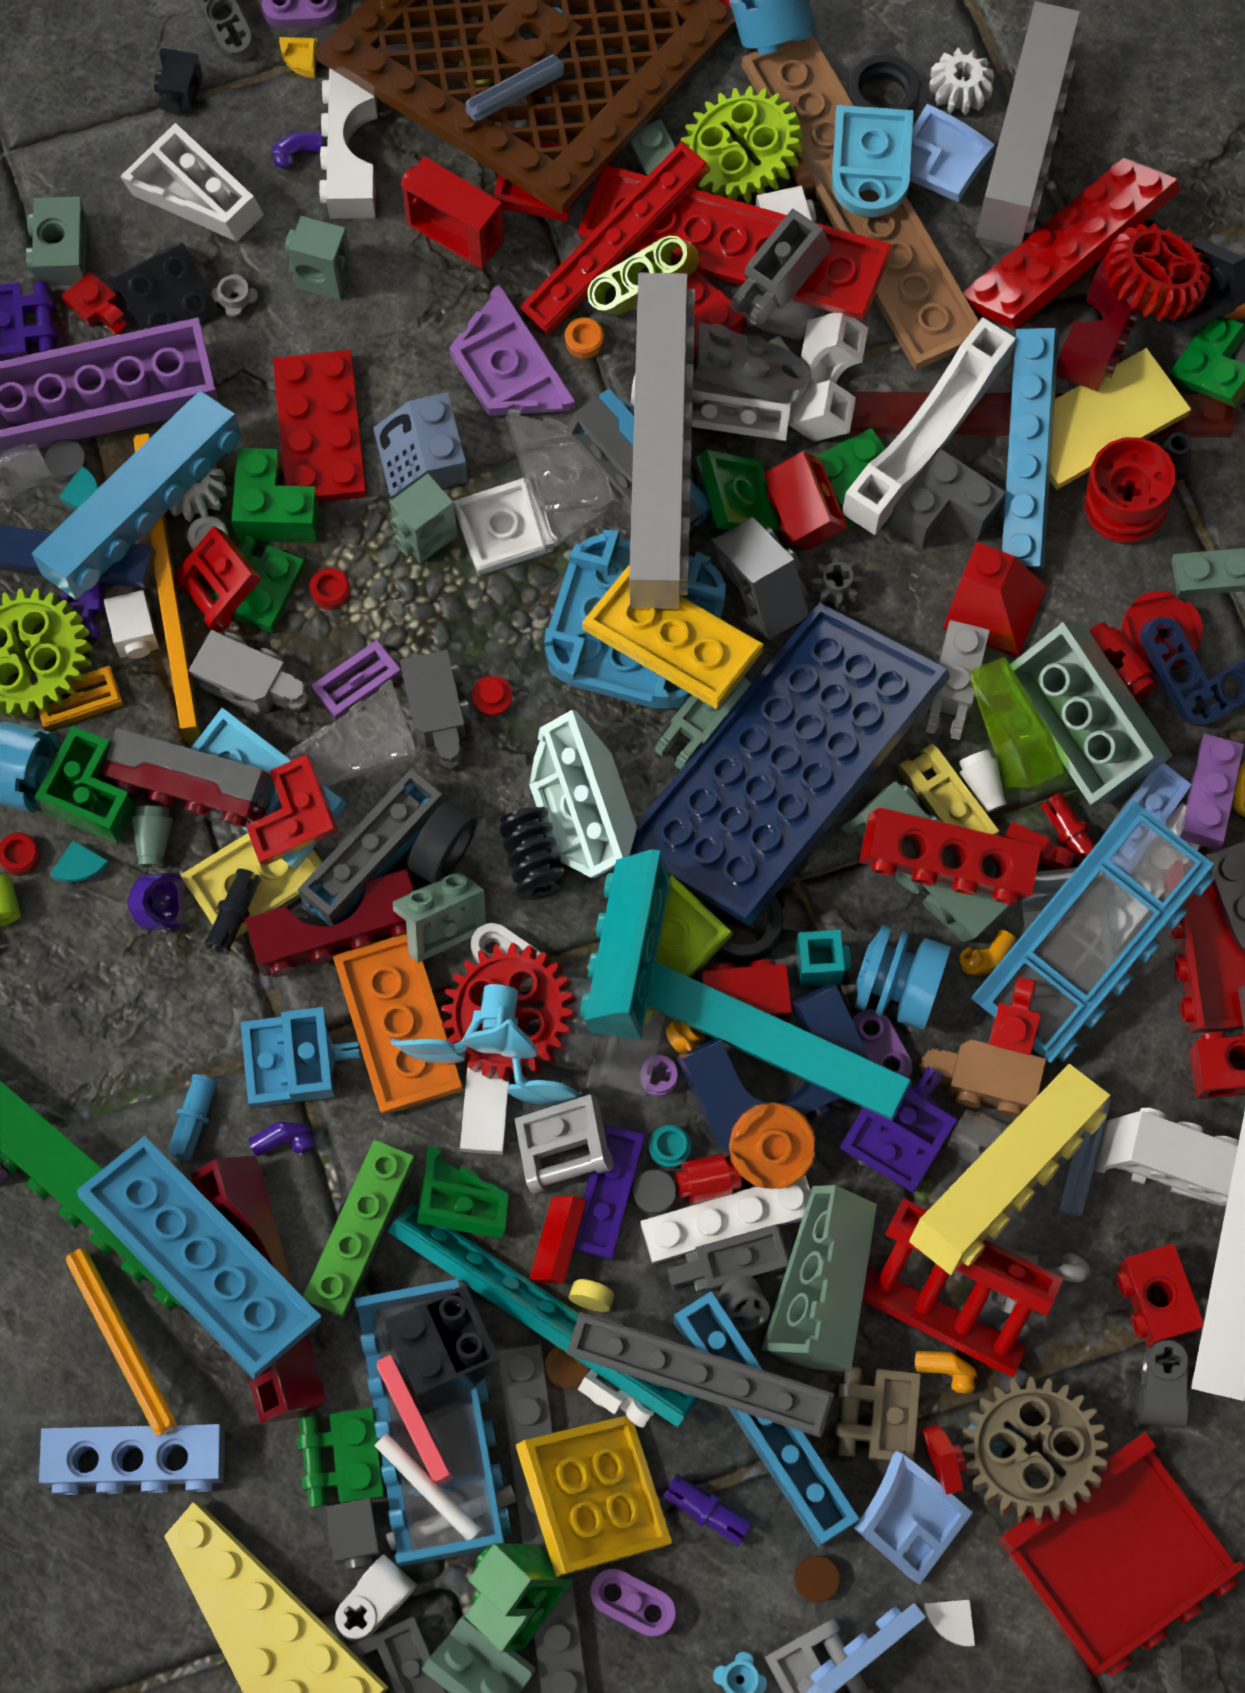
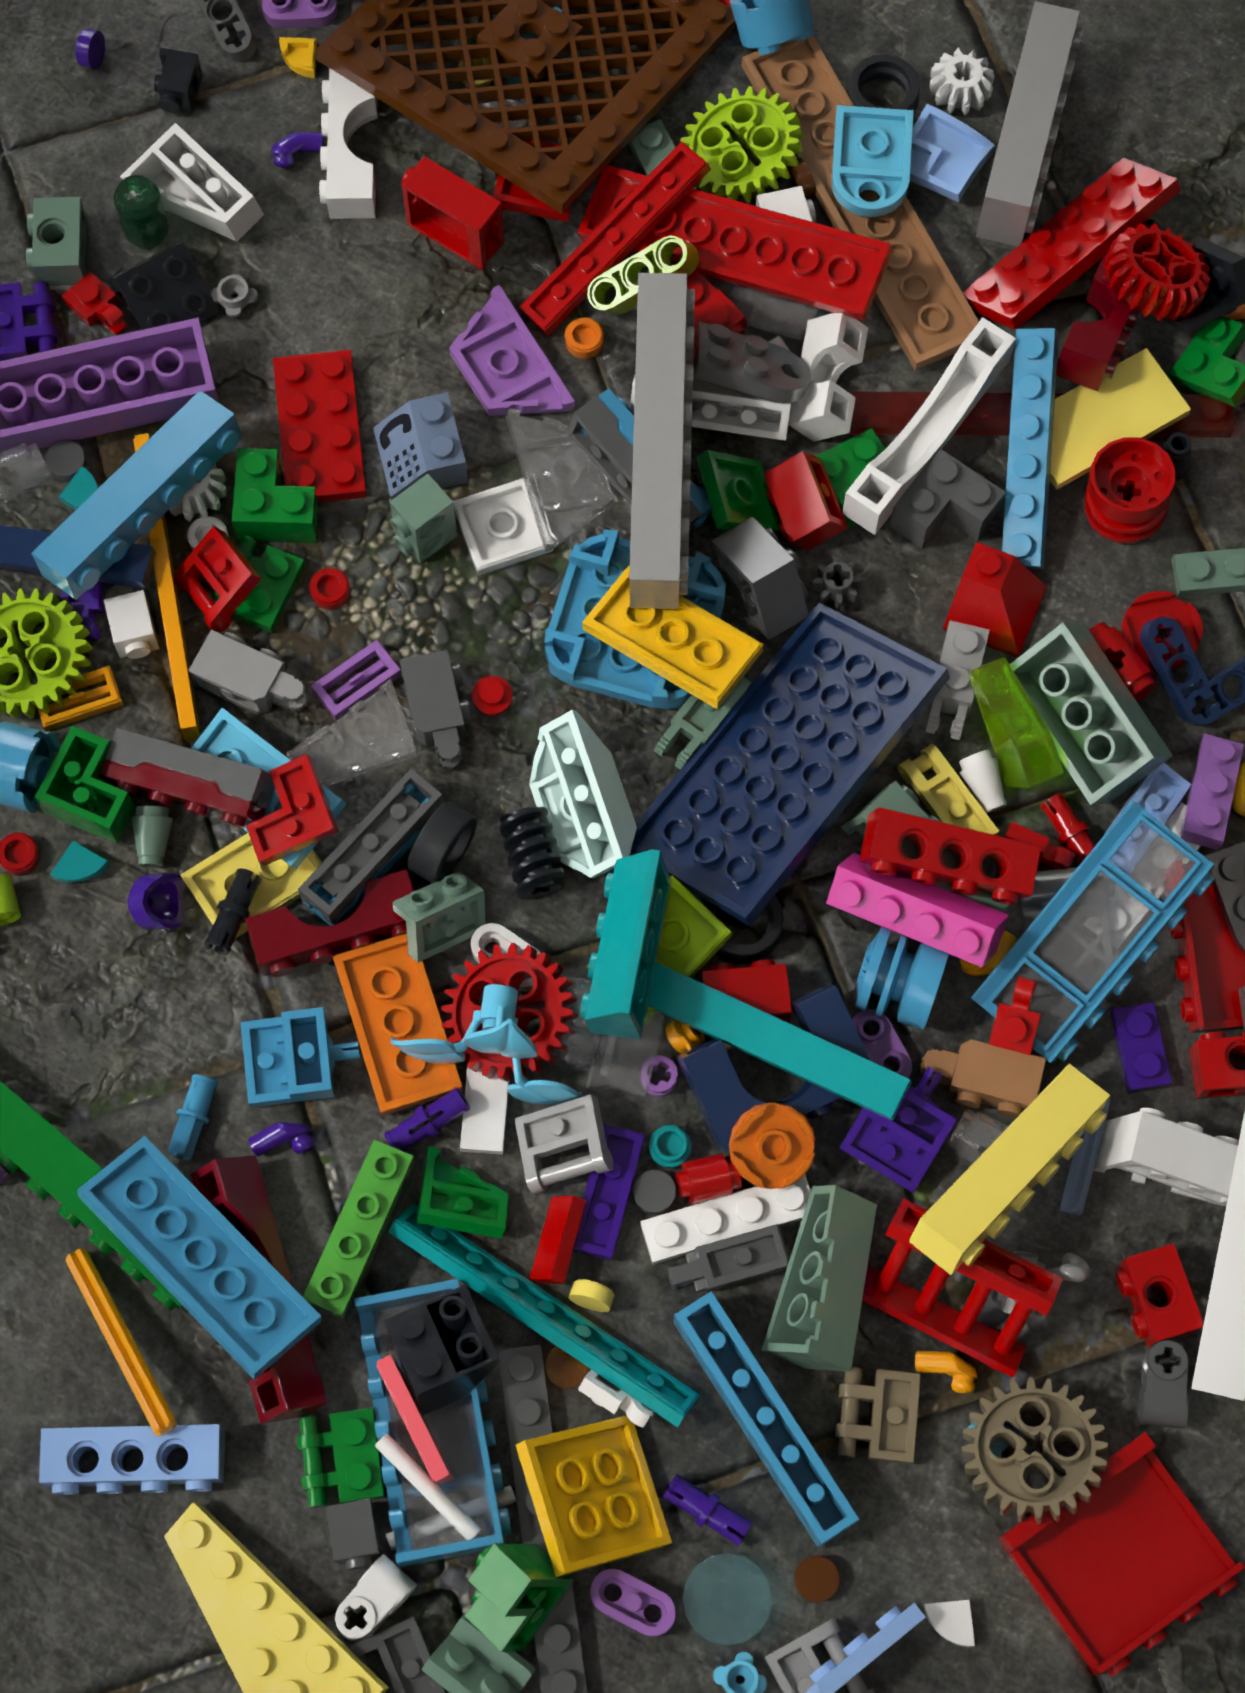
(90, 48): none -> dark purple tile
(141, 212): none -> clear green piece
(319, 257): sand green brick -> none
(451, 1104): none -> dark purple pin
(514, 88): sand blue axle -> none
(701, 1374): dark grey tile -> none
(727, 1599): none -> clear light blue tile
(744, 1303): dark grey wheel -> none
(781, 266): dark grey hinge -> none
(821, 958): teal brick -> none
(911, 1518): light blue plate -> none
(918, 911): none -> dark pink brick
(946, 1459): red plate -> none
(1140, 1048): none -> dark purple plate

